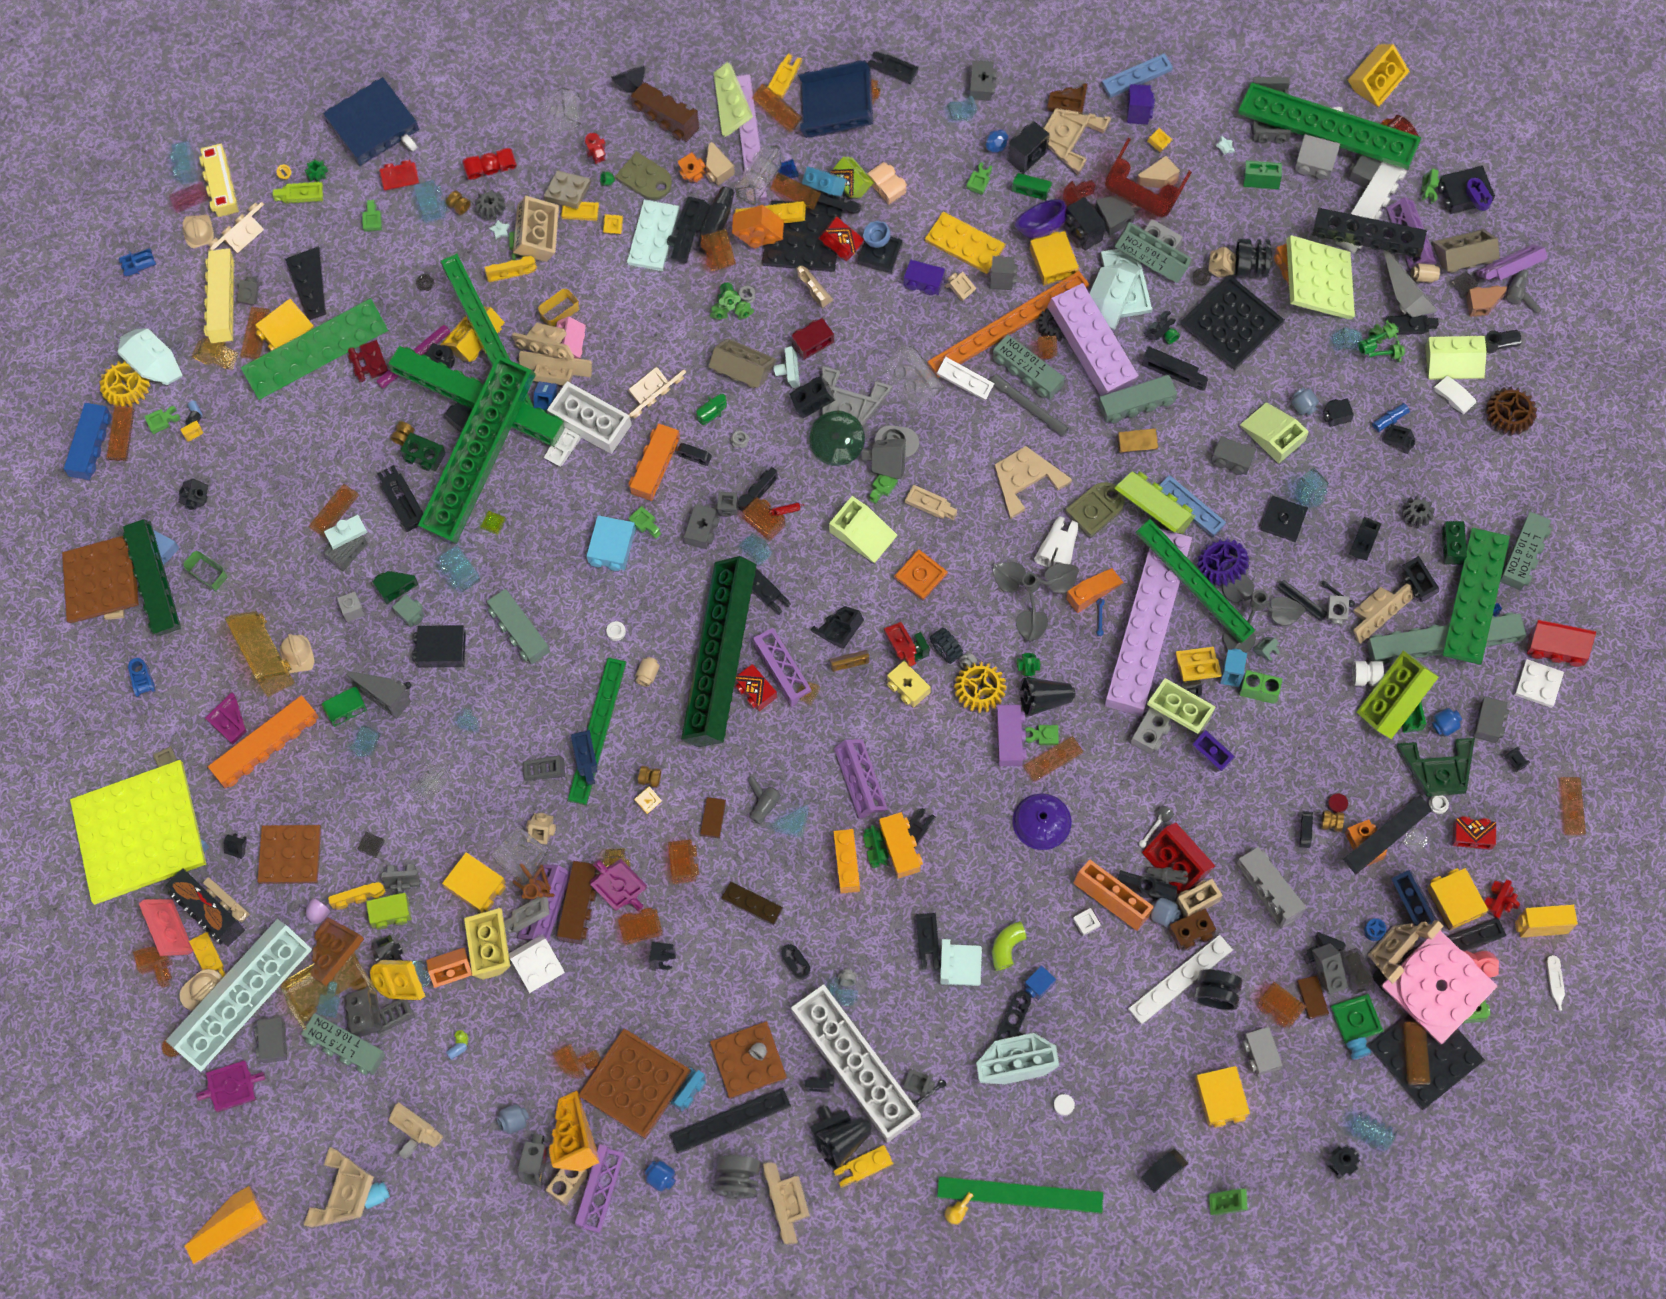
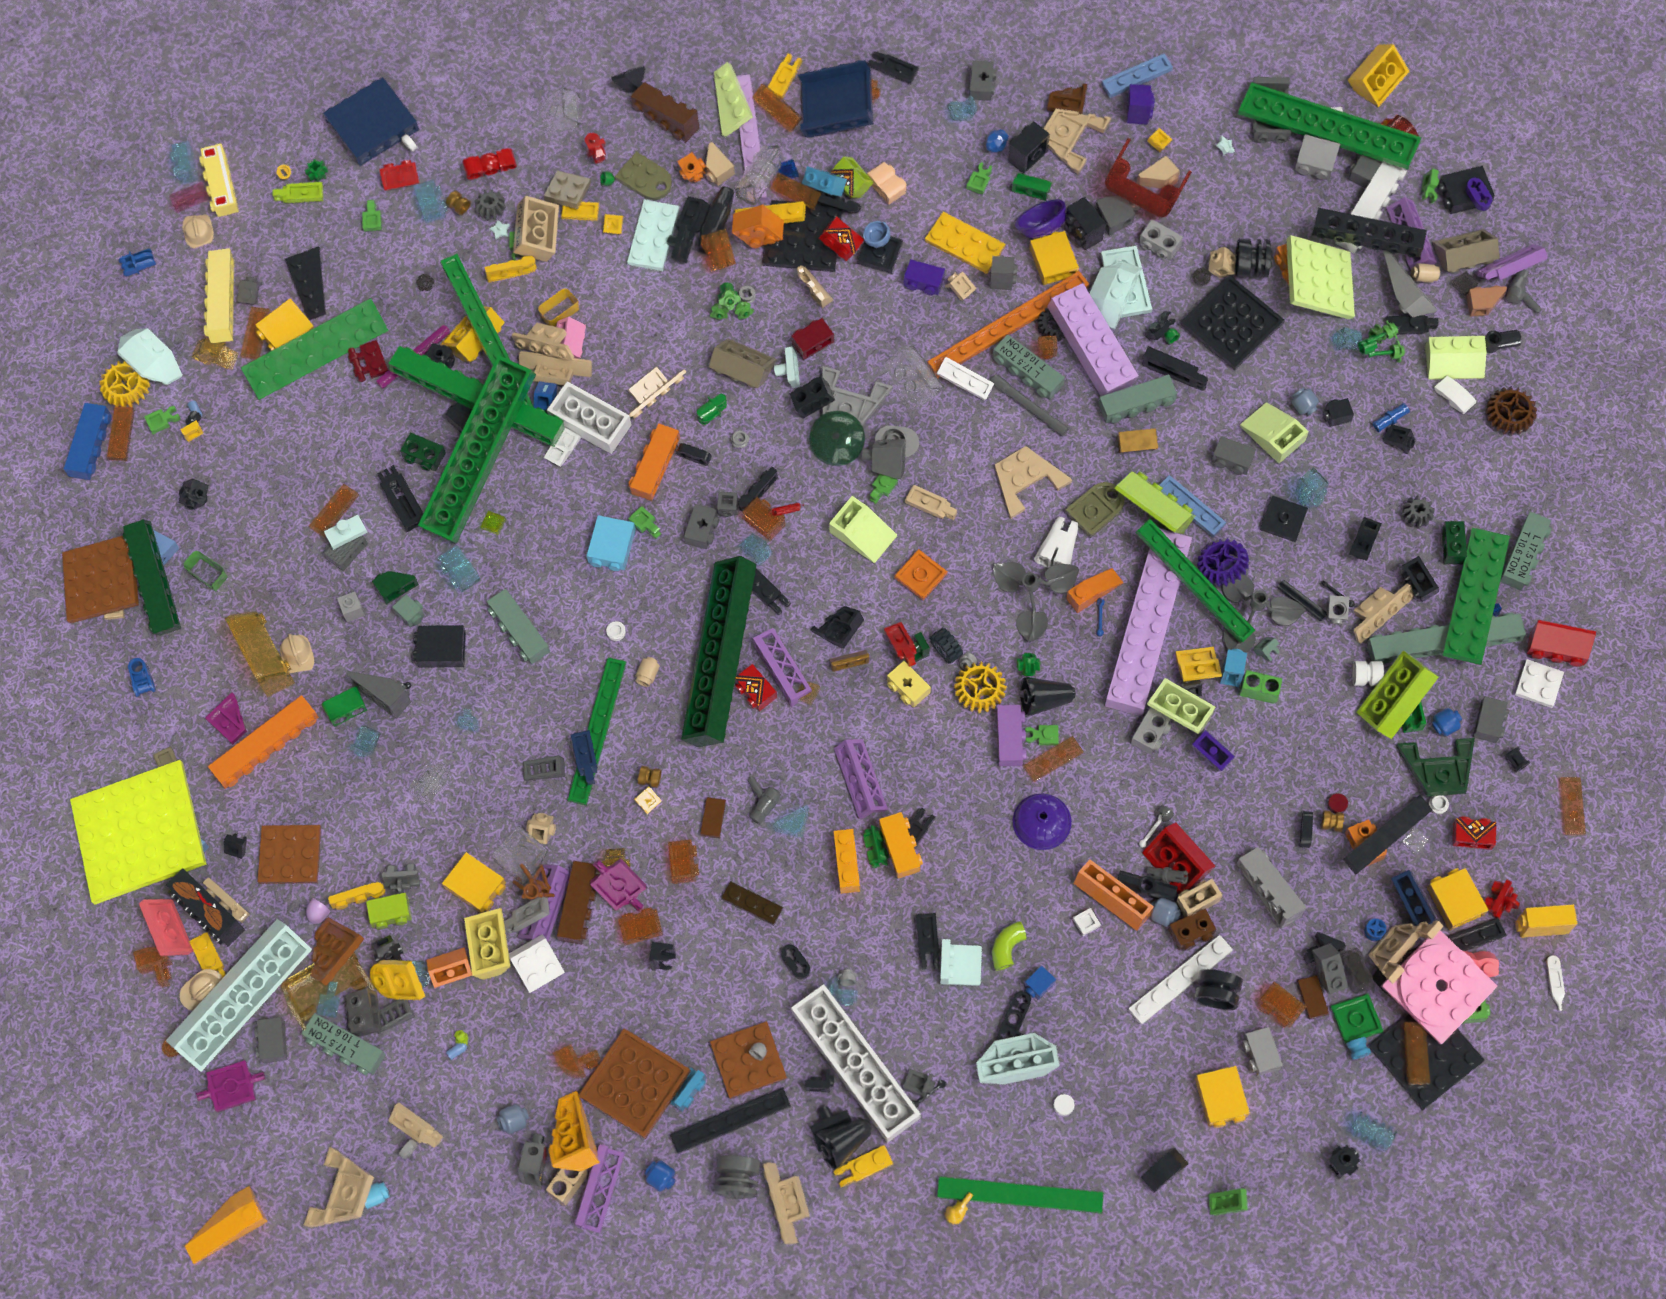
(241, 233): bracket -> none
(371, 844): clear smoke plate -> none
(402, 432): pearl gold wheel -> none
(1073, 193): clear red brick -> none
(1153, 252): sand green brick -> none
(1262, 175): green hinge -> none

